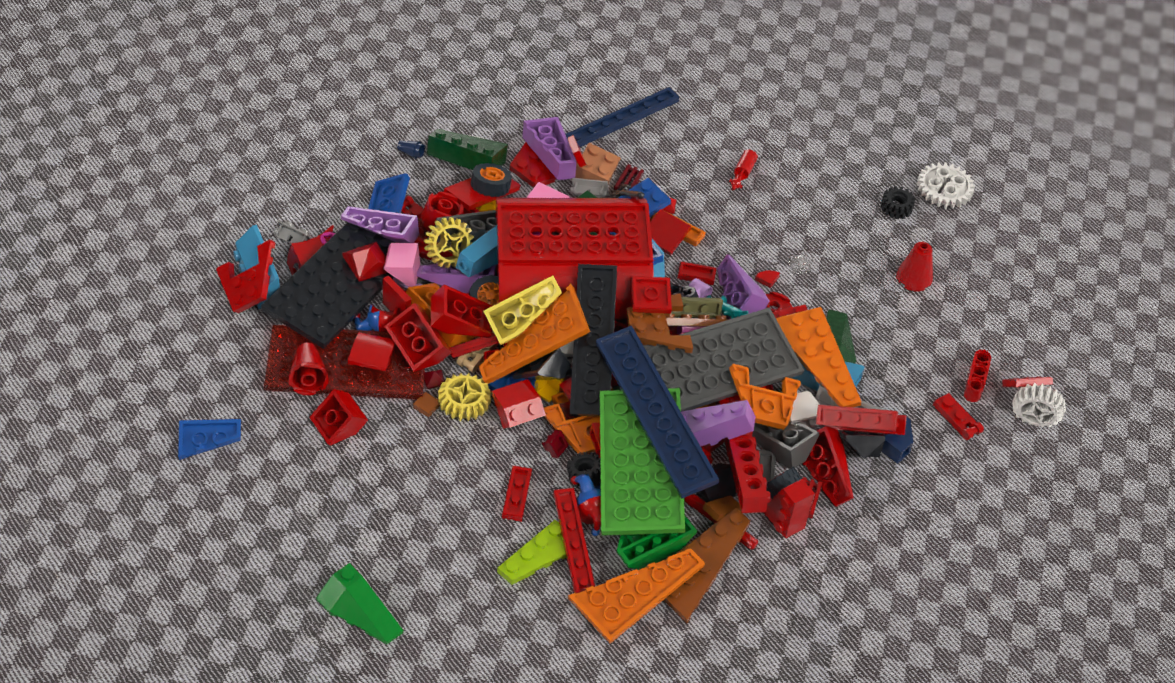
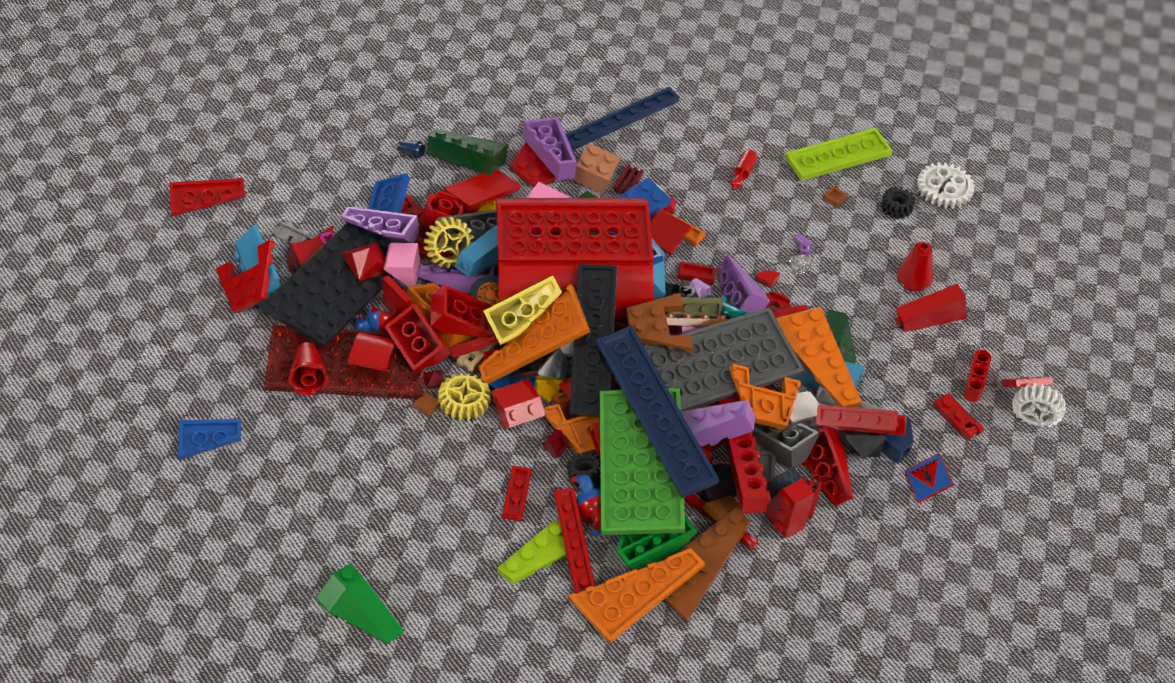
(196, 195): none -> red wing
(338, 417): red slope -> none
(491, 179): black wheel -> none
(576, 151): red tile -> none
(596, 187): light grey hinge -> none
(624, 192): black piece -> none
(651, 294): red tile -> none
(805, 244): none -> medium lavender arm
(835, 196): none -> dark orange tile
(838, 154): none -> lime plate
(929, 478): none -> piece
(932, 310): none -> red slope

